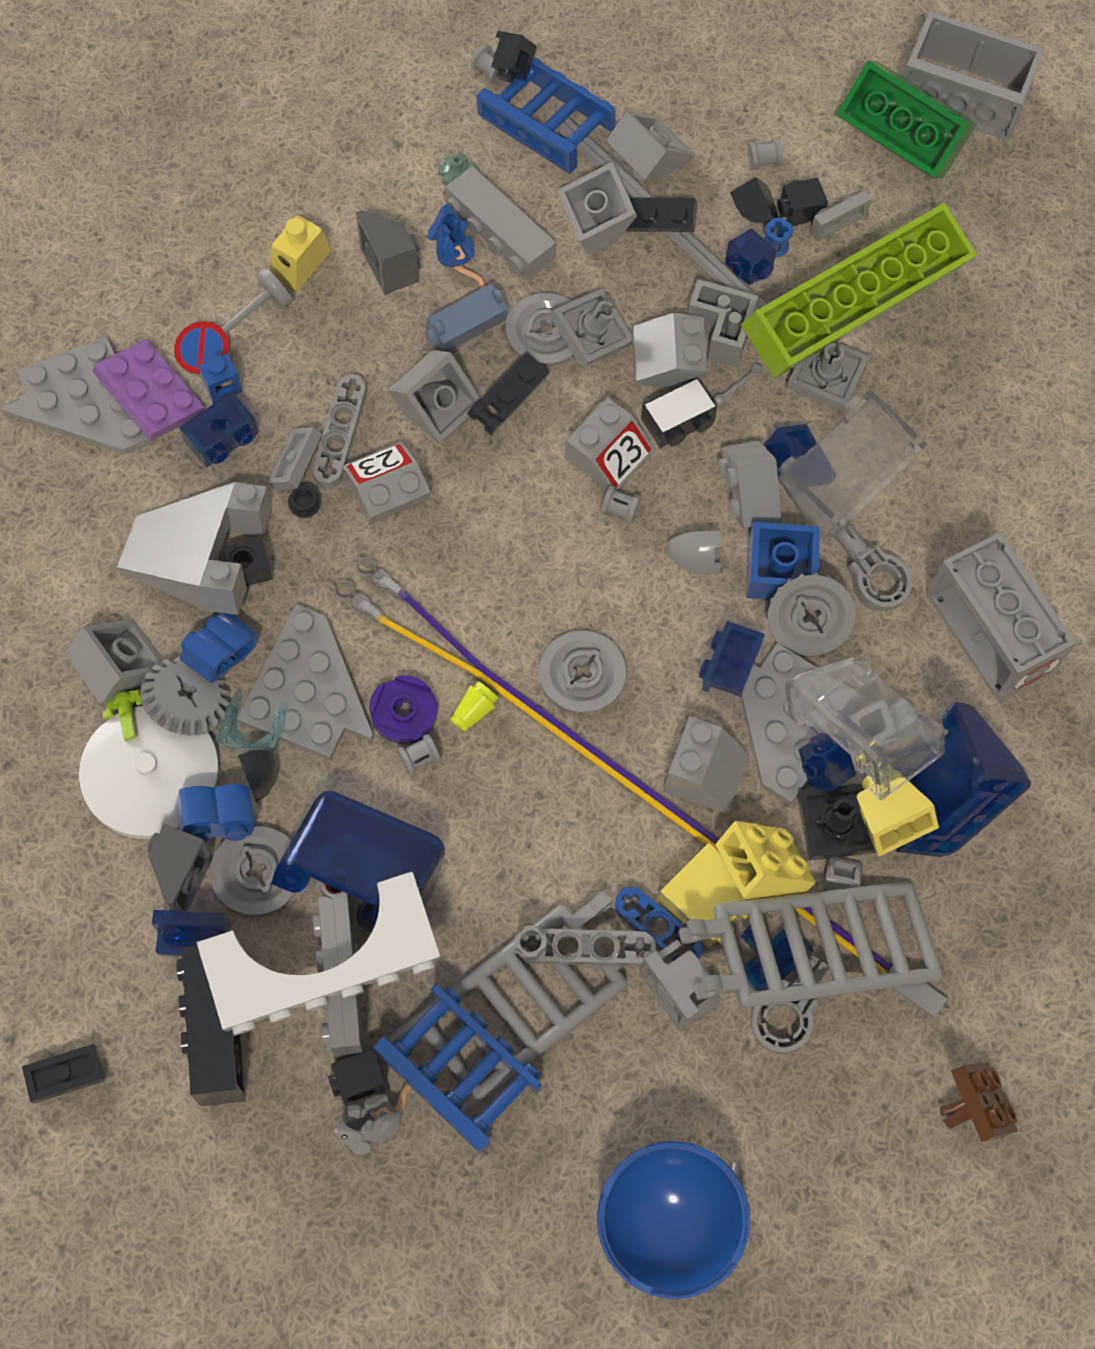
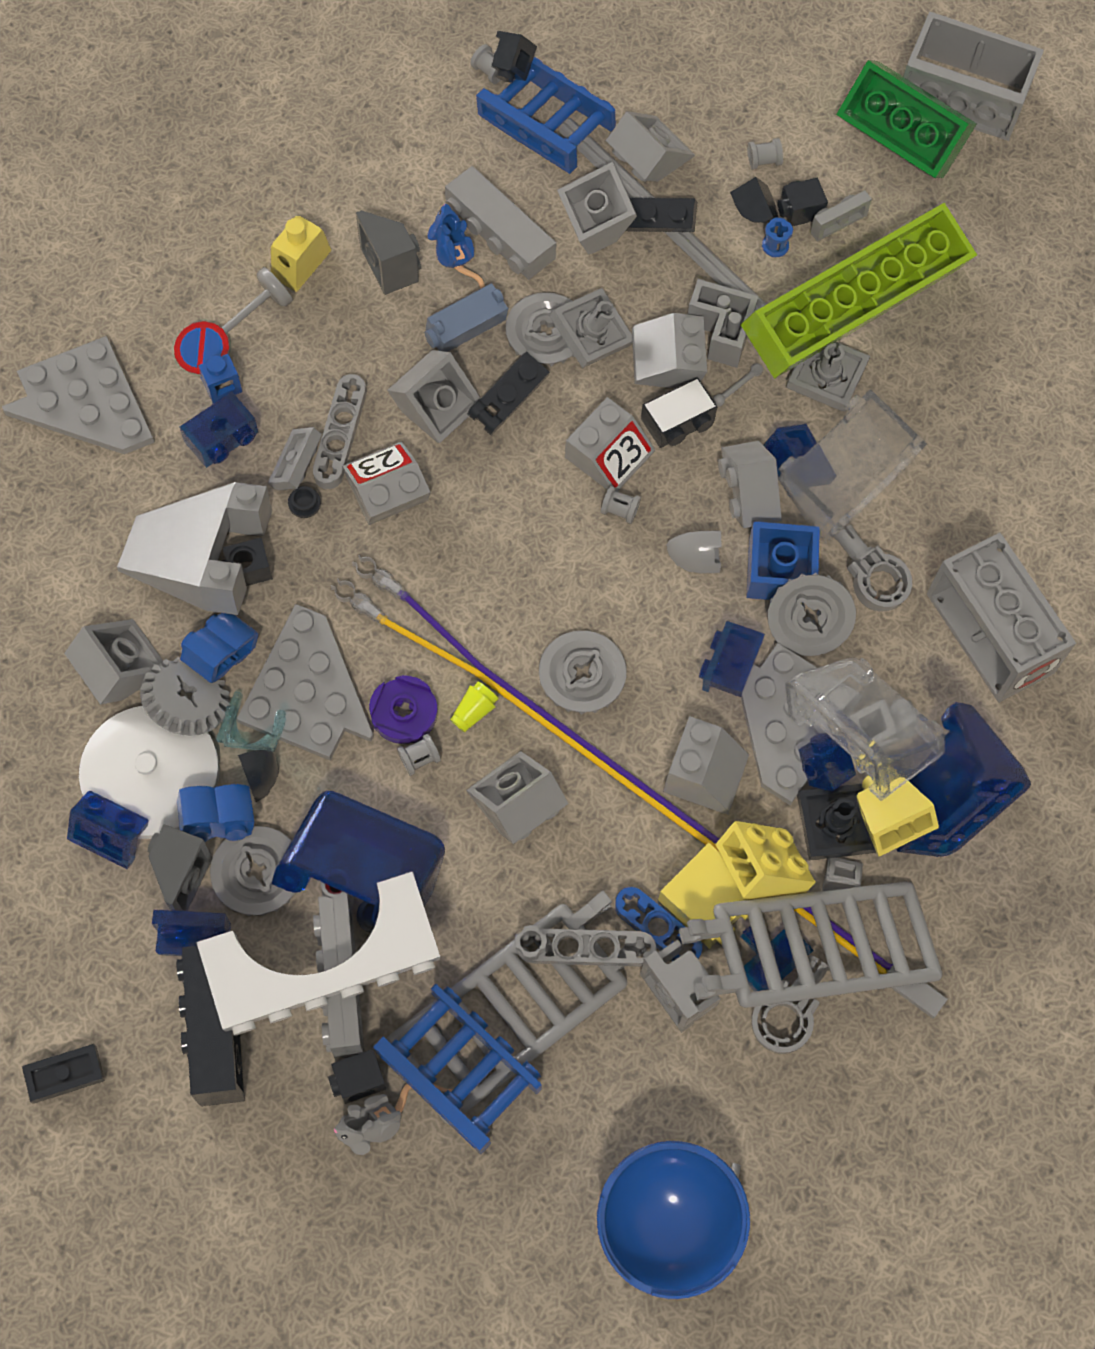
(106, 828): none -> clear blue bracket
(123, 702): lime piece -> none
(148, 389): medium lavender plate -> none
(454, 167): sand green plant -> none
(518, 796): none -> light grey slope
(750, 257): clear blue brick -> none
(981, 1102): reddish brown plate -> none

